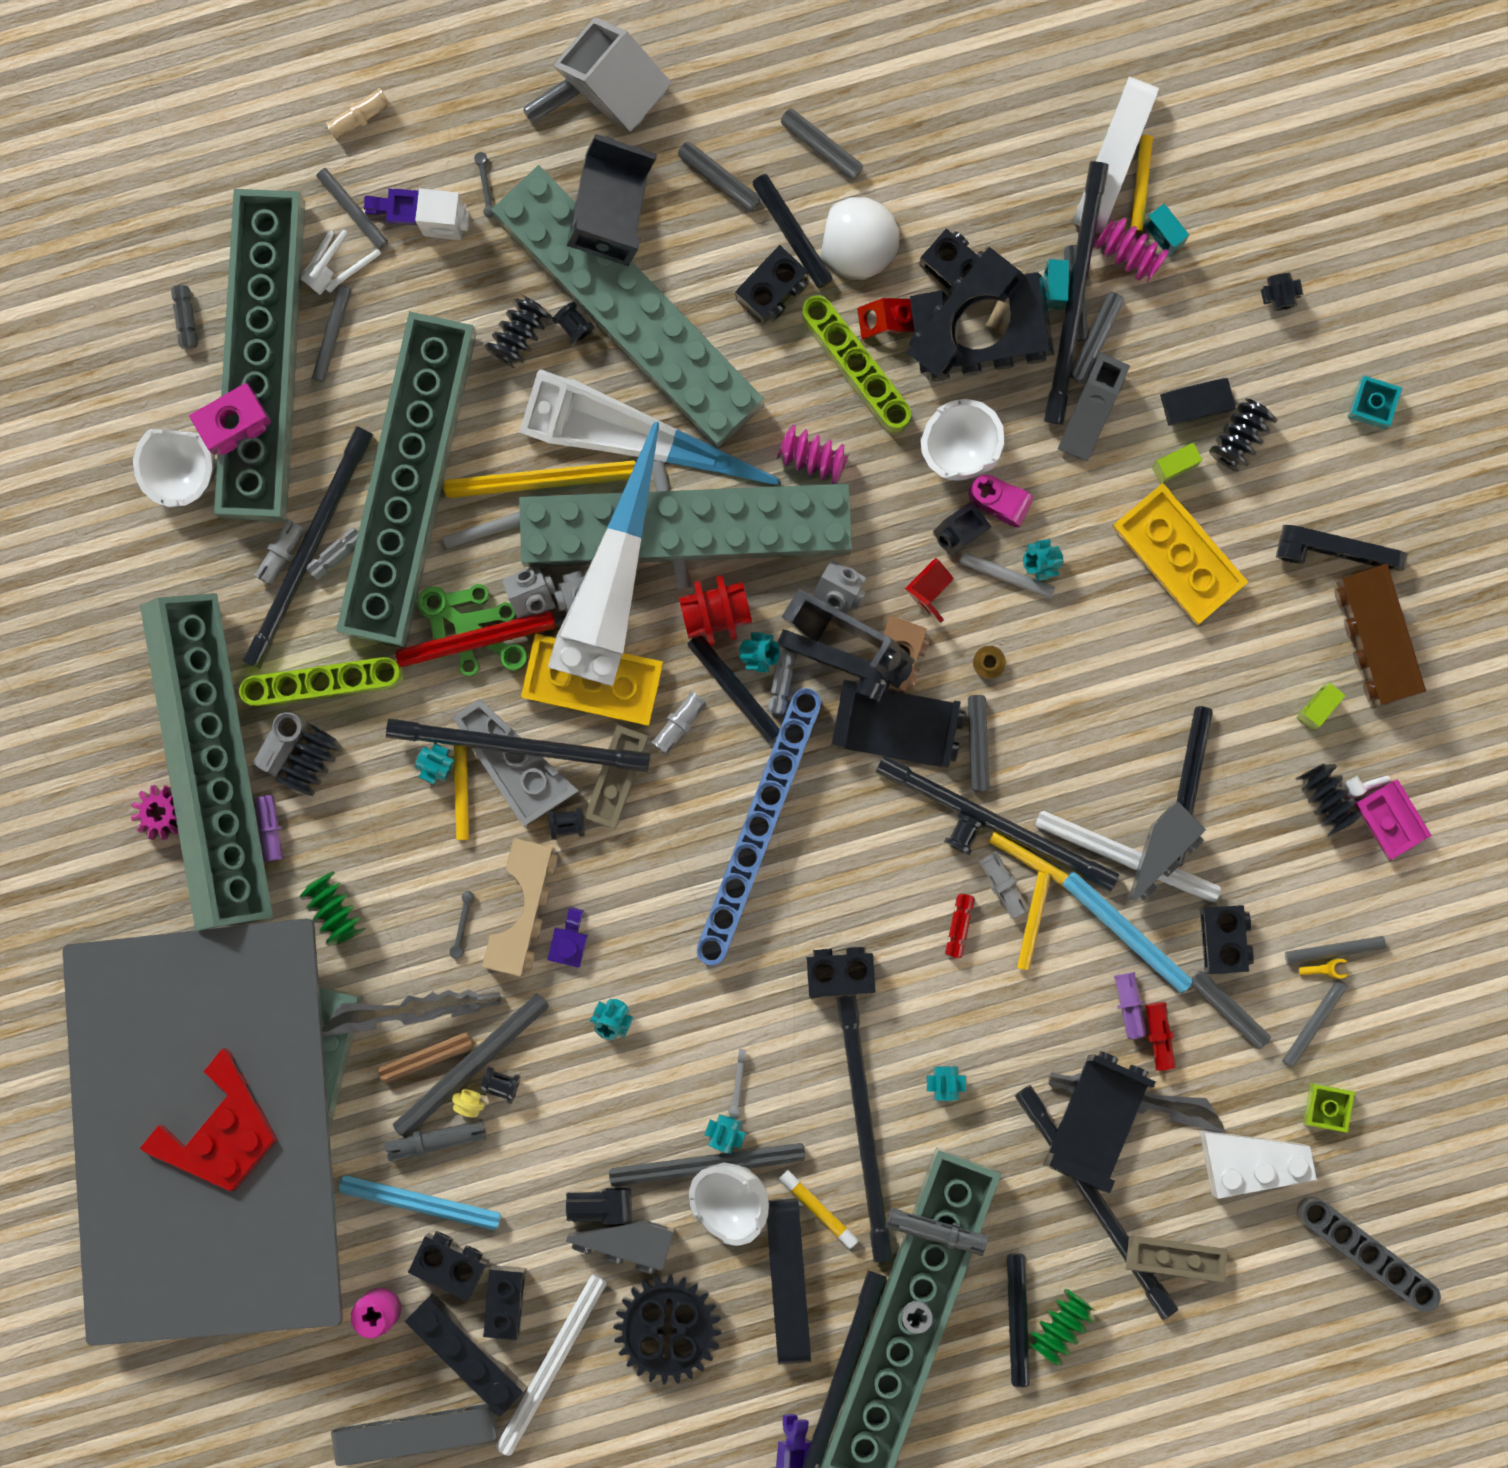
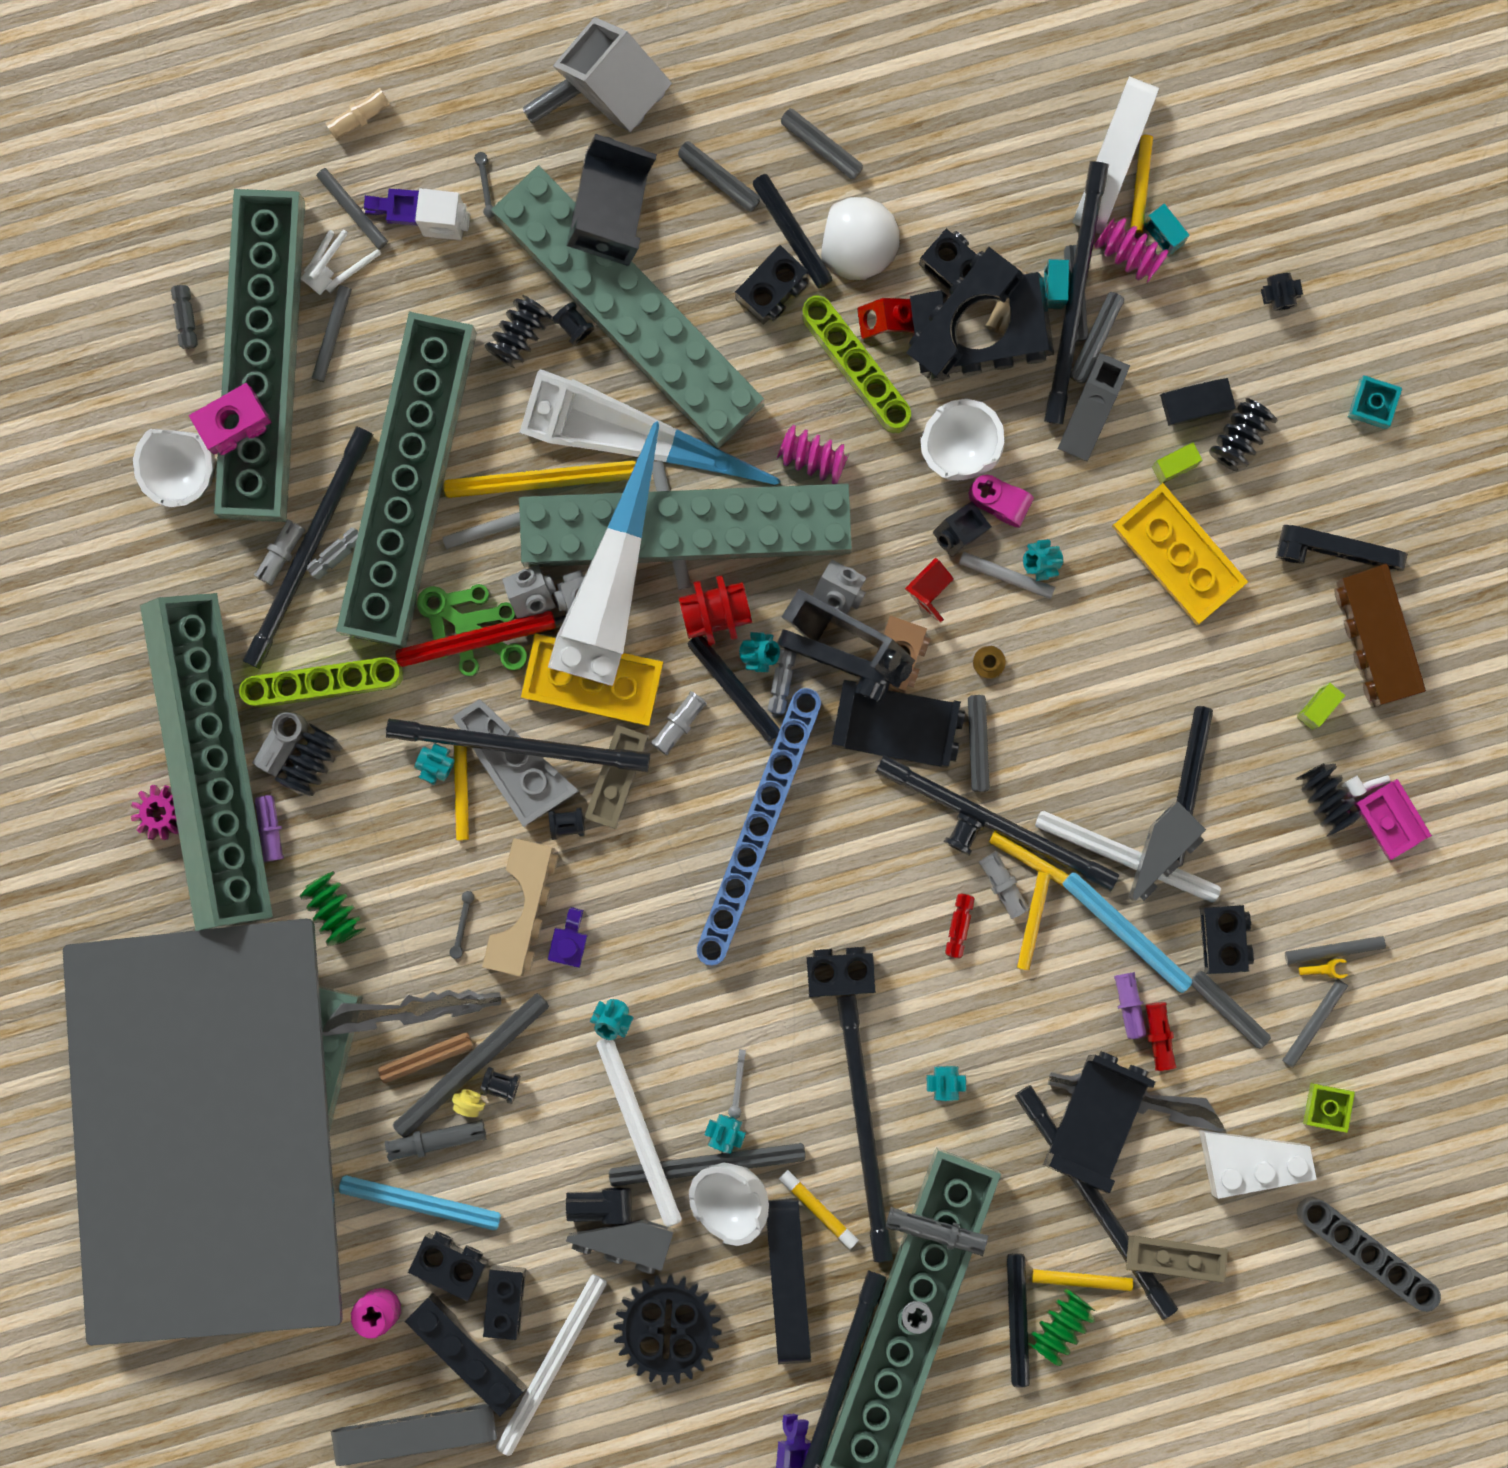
(229, 1140): red wing -> none
(639, 1132): none -> white axle
(1082, 1280): none -> yellow bar

